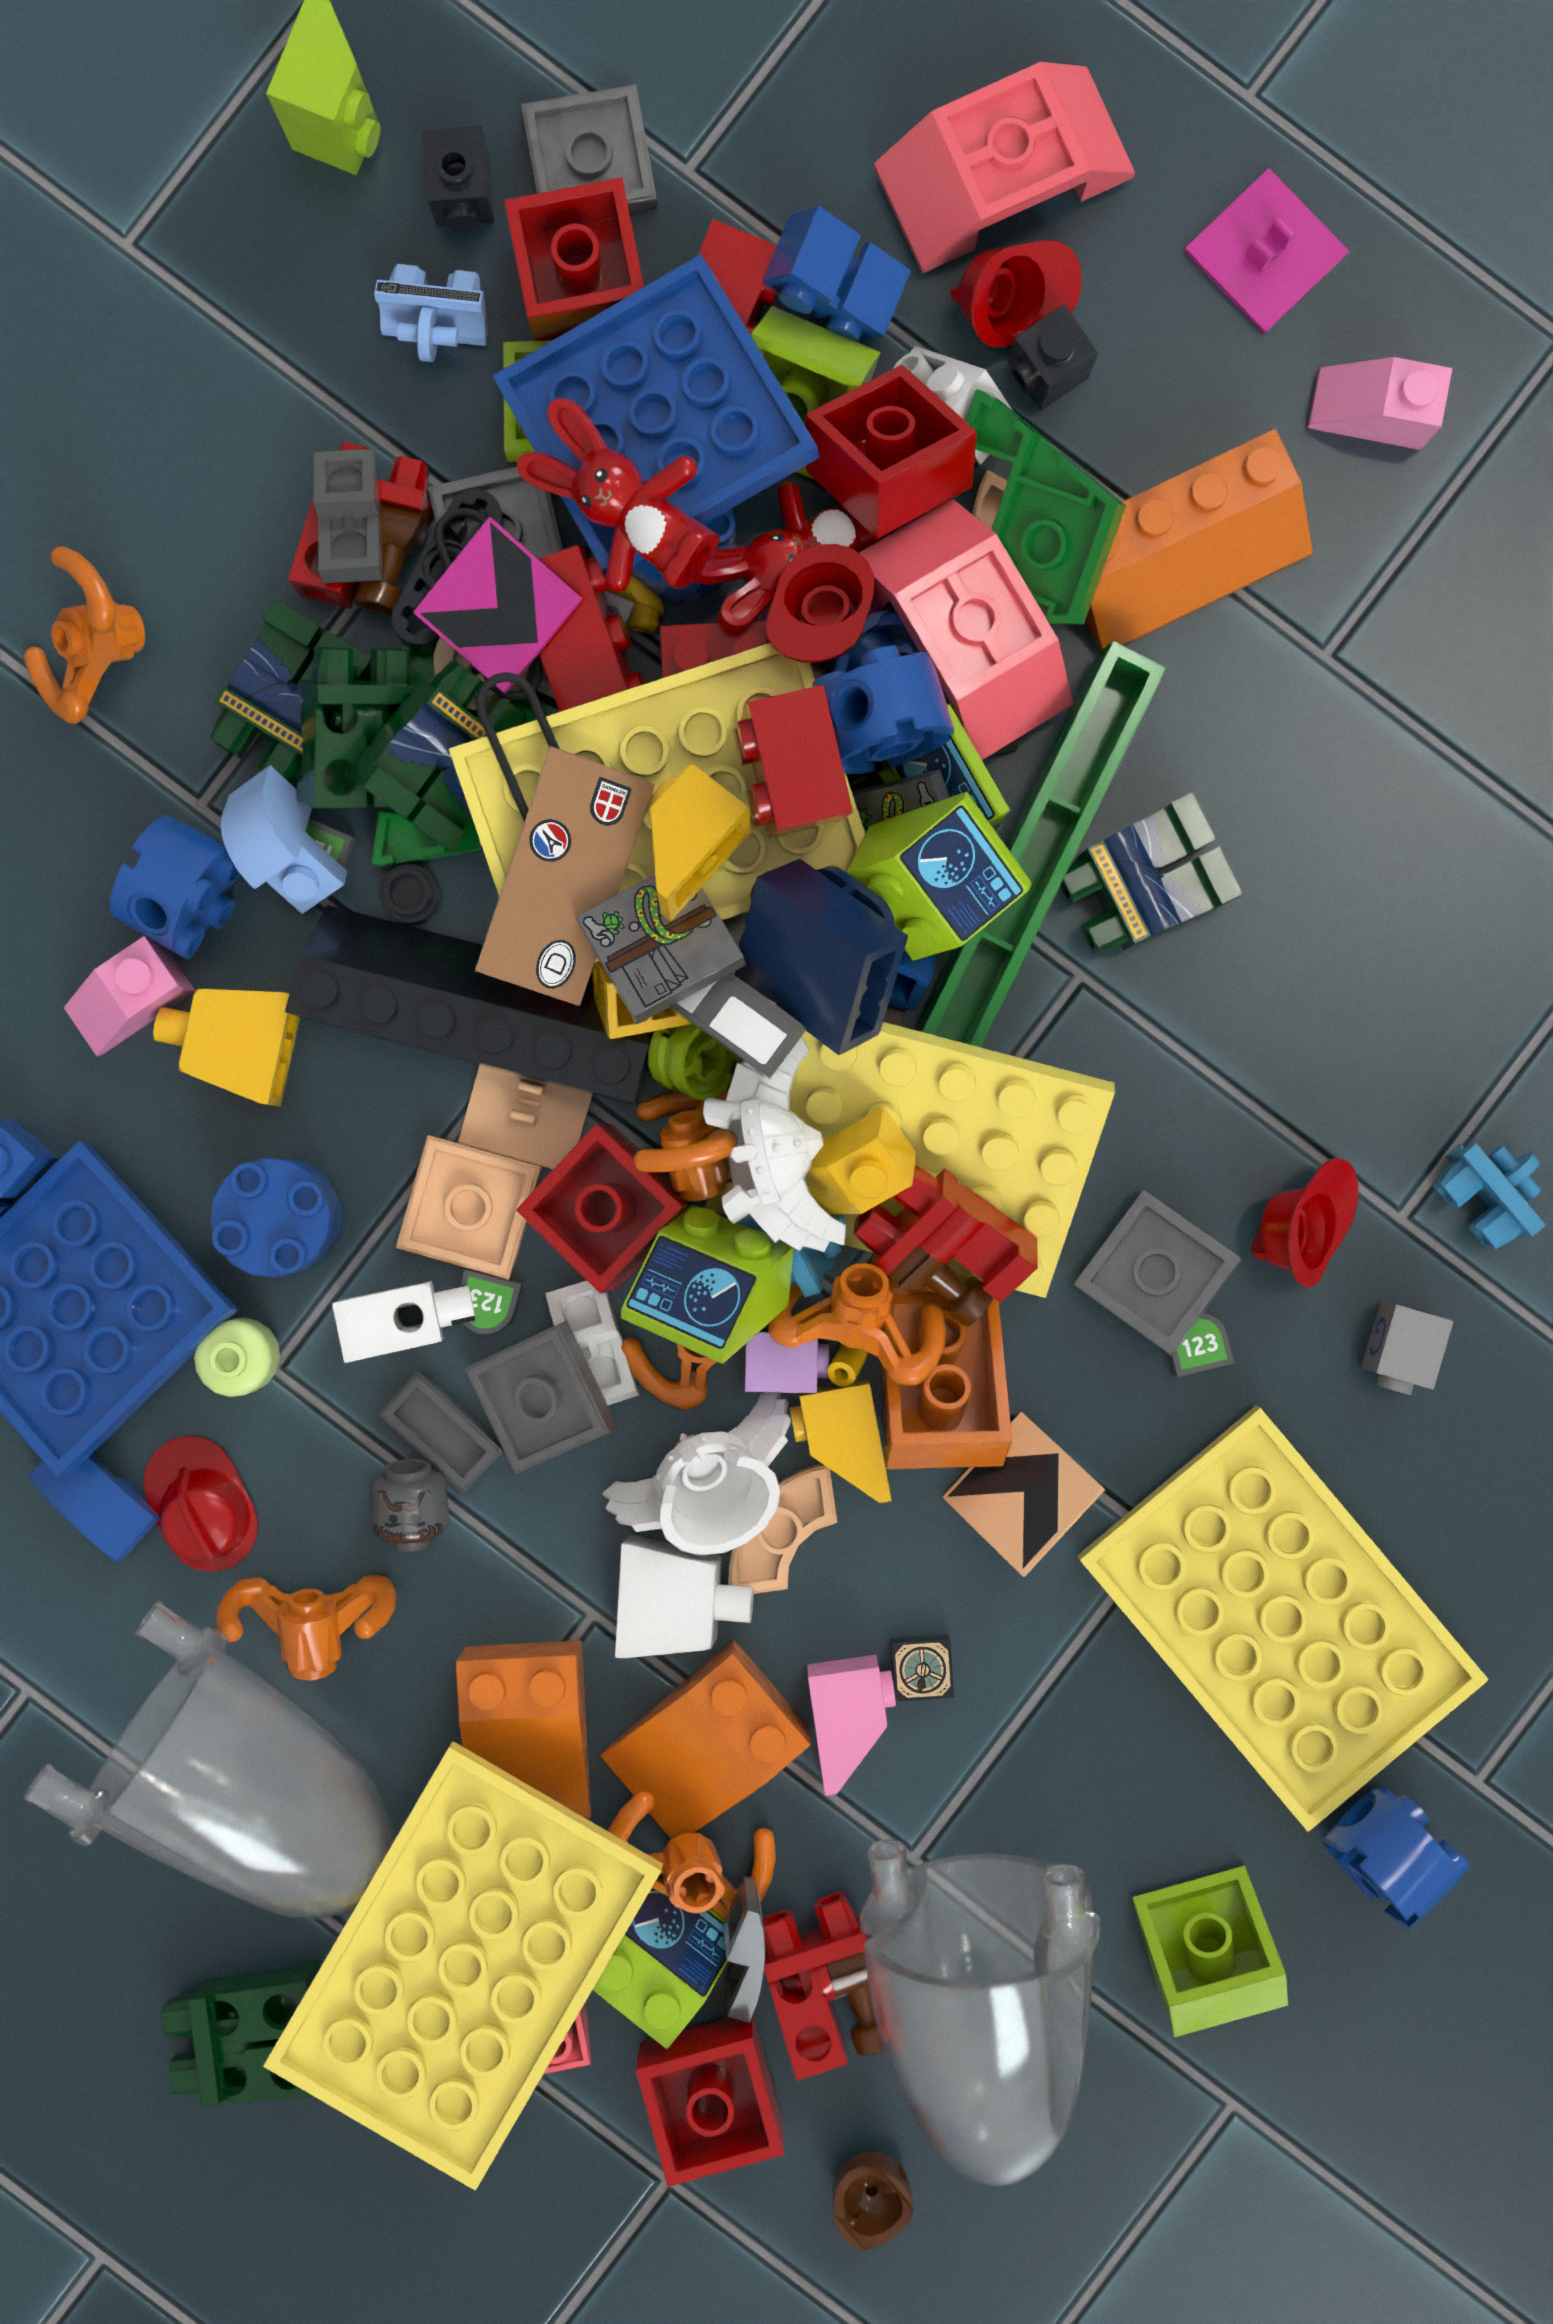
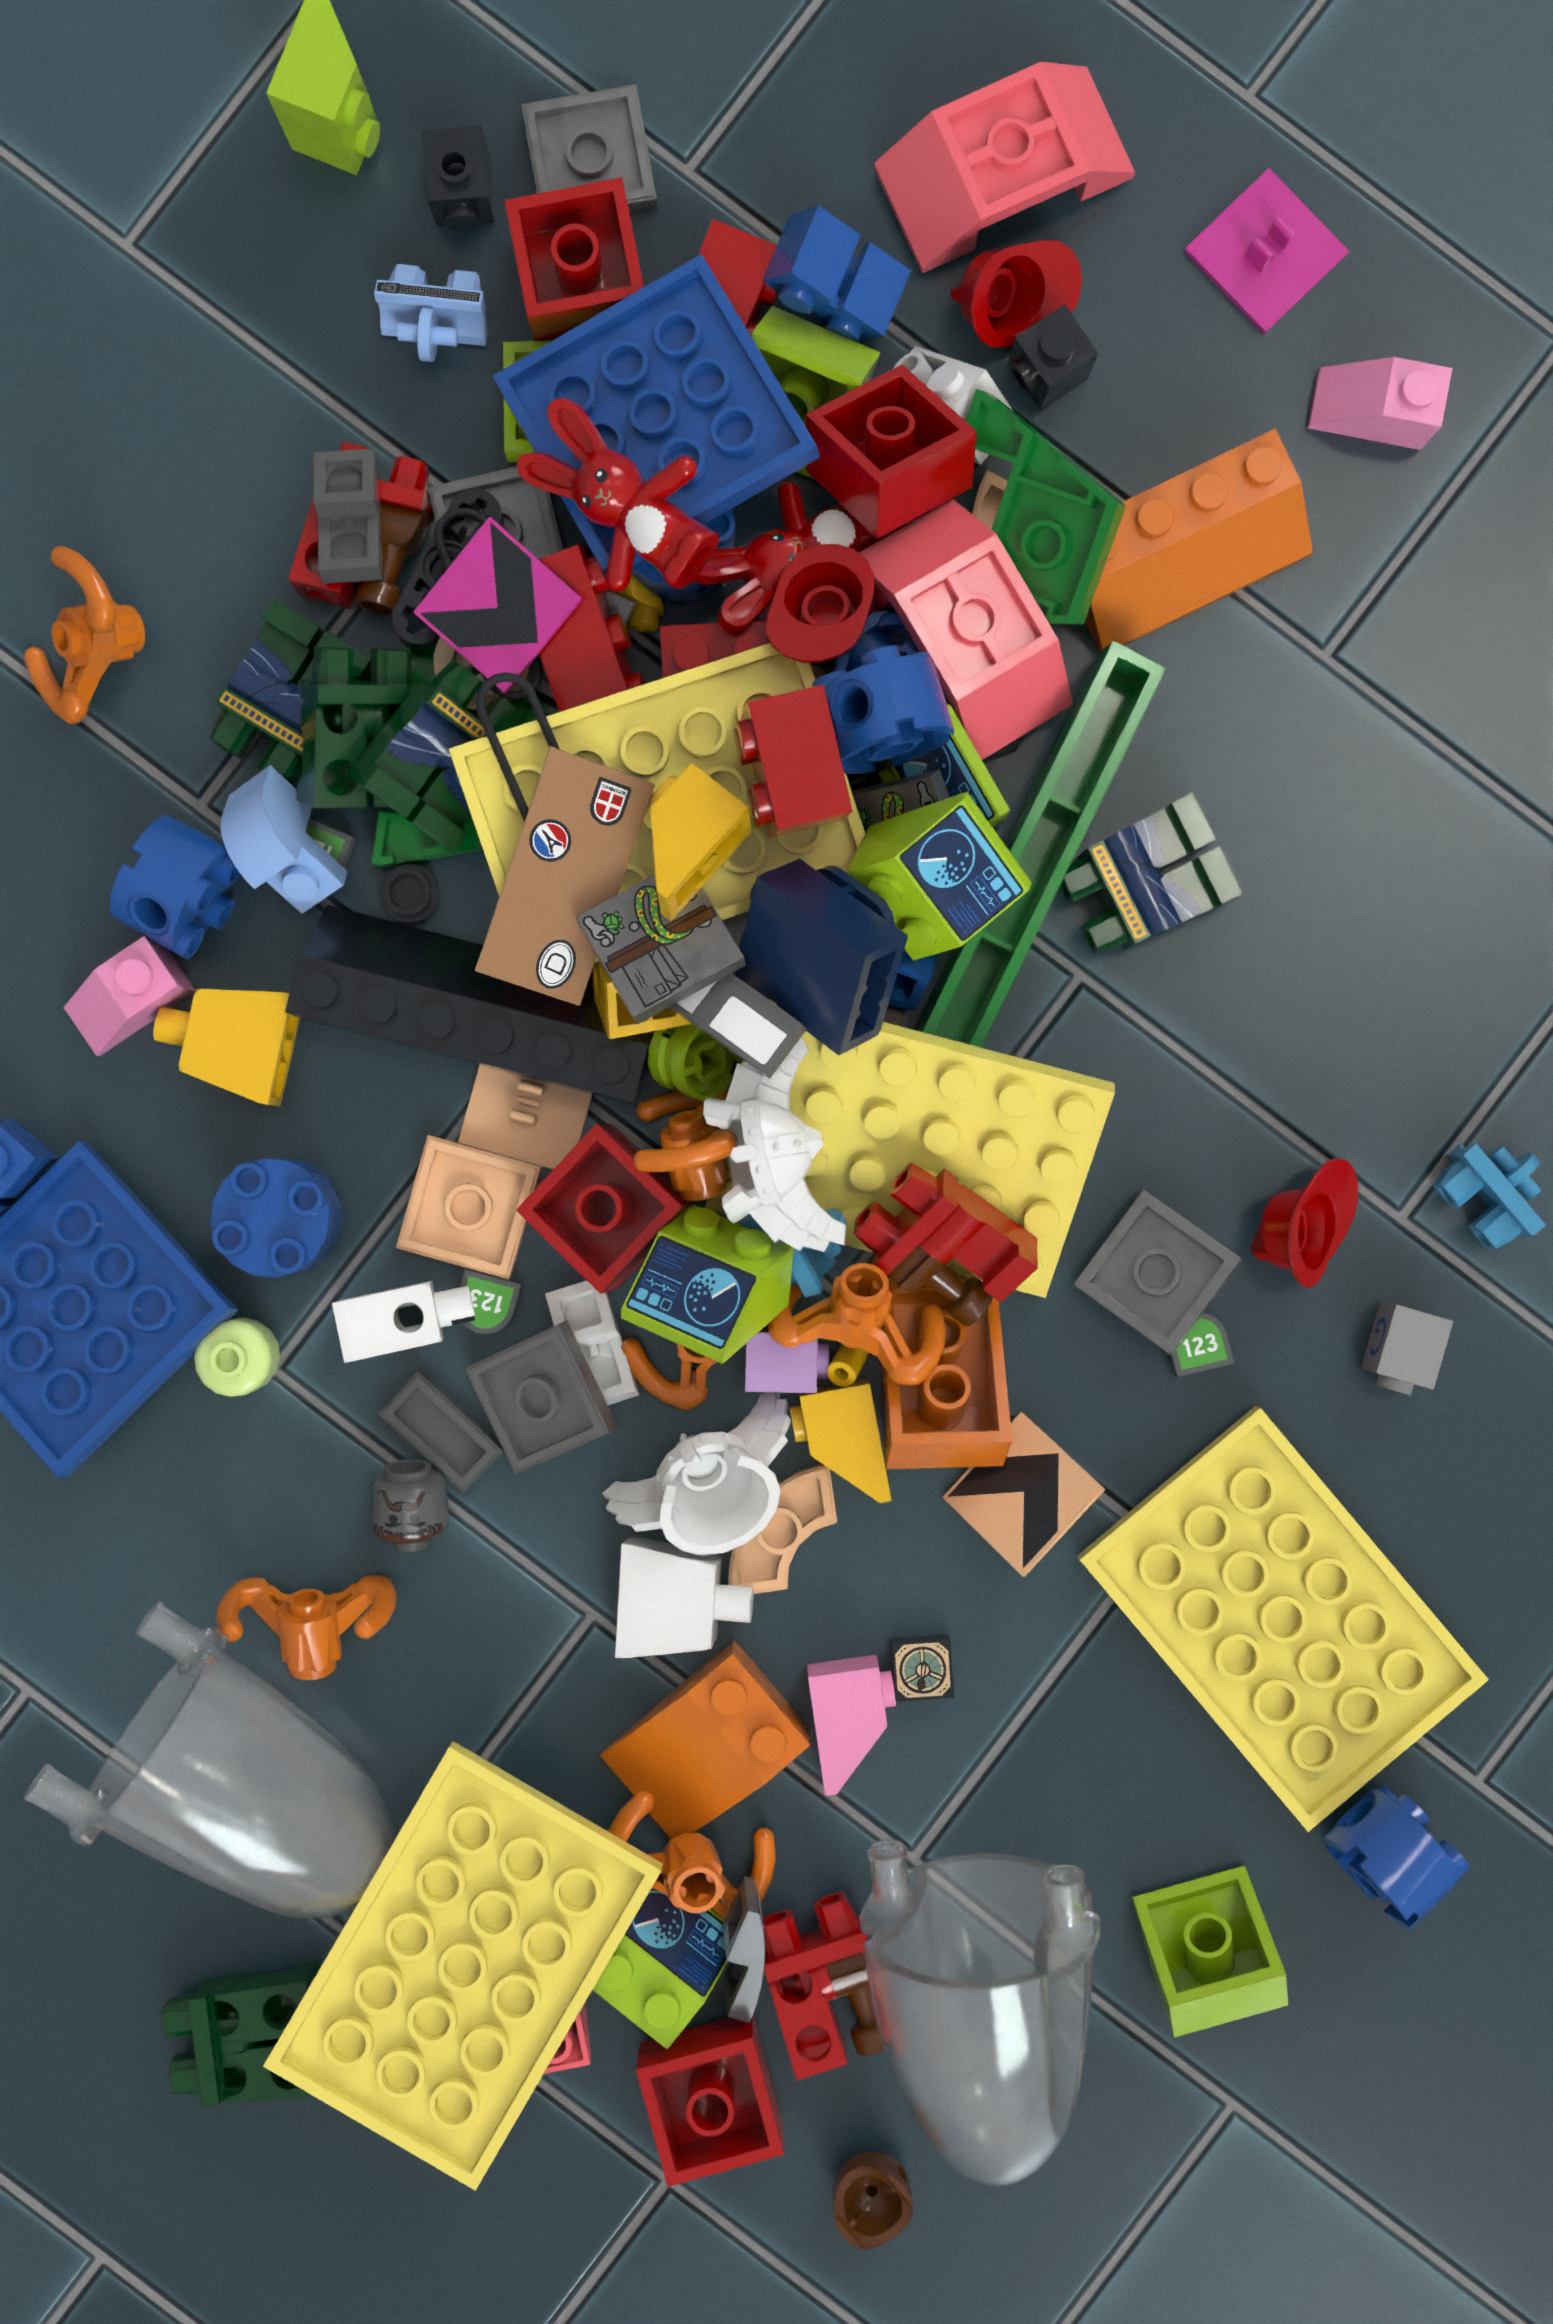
(98, 1505): blue slope -> none
(200, 1504): red piece -> none
(528, 1715): orange slope -> none
(862, 1165): yellow slope -> none

